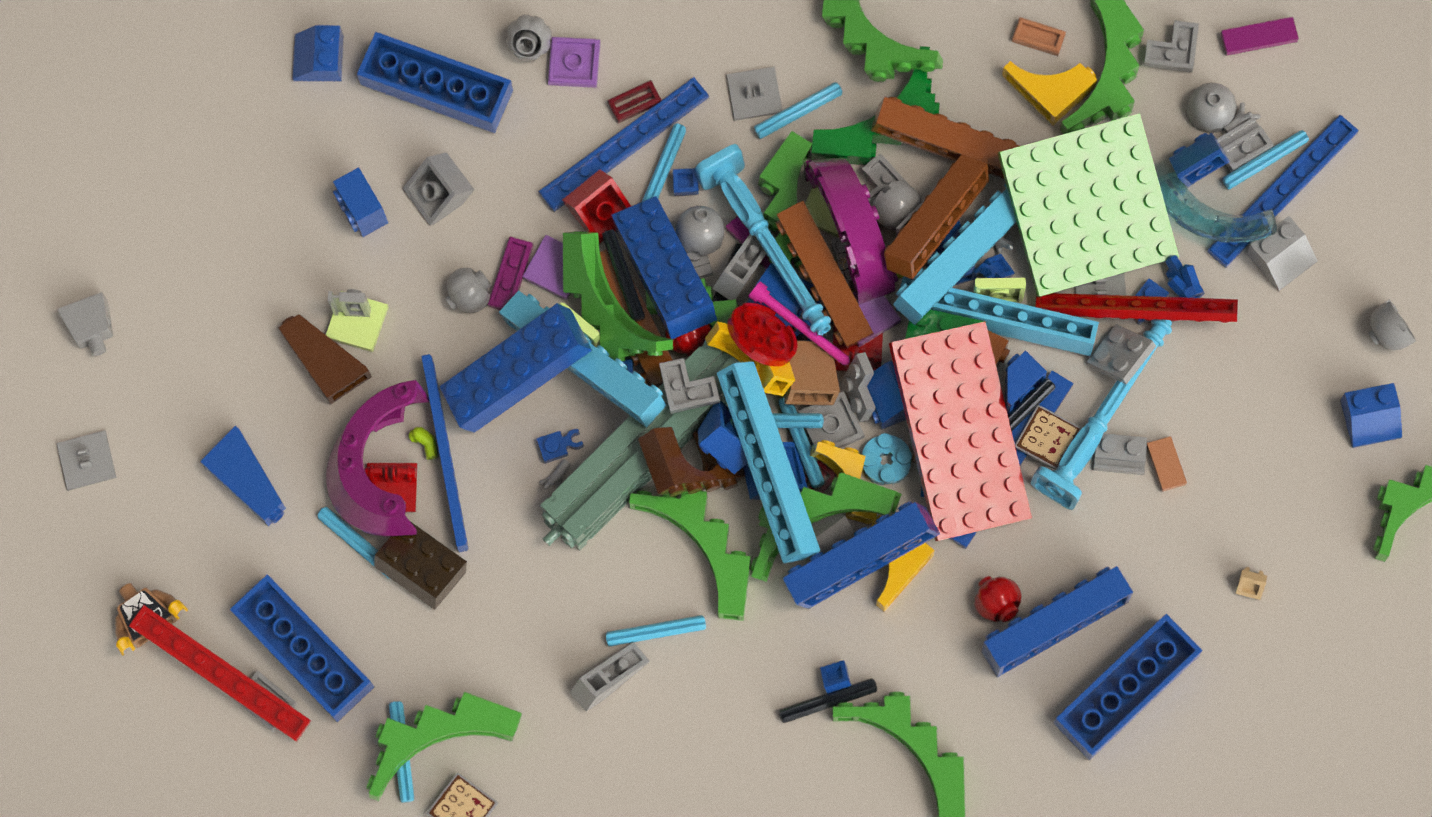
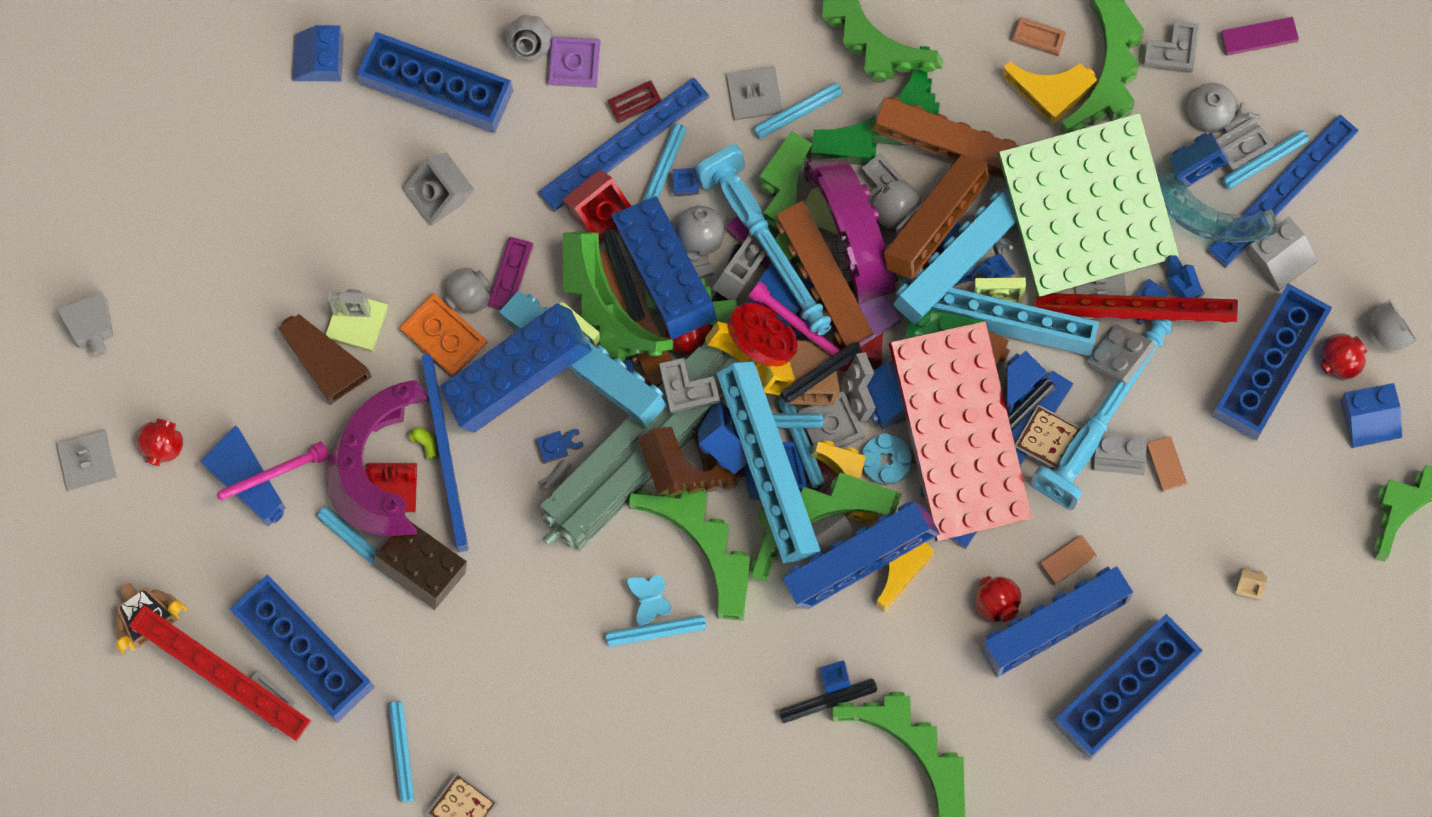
(159, 441): none -> red plant
(316, 453): none -> dark pink piece
(359, 203): blue brick -> none
(403, 742): bright green arch -> none
(443, 335): none -> orange tile
(547, 267): medium lavender tile -> none
(608, 676): light grey slope -> none
(650, 598): none -> medium azure animal
(820, 372): none -> black axle
(1068, 560): none -> nougat tile
(1272, 361): none -> blue brick
(1343, 356): none -> red plant

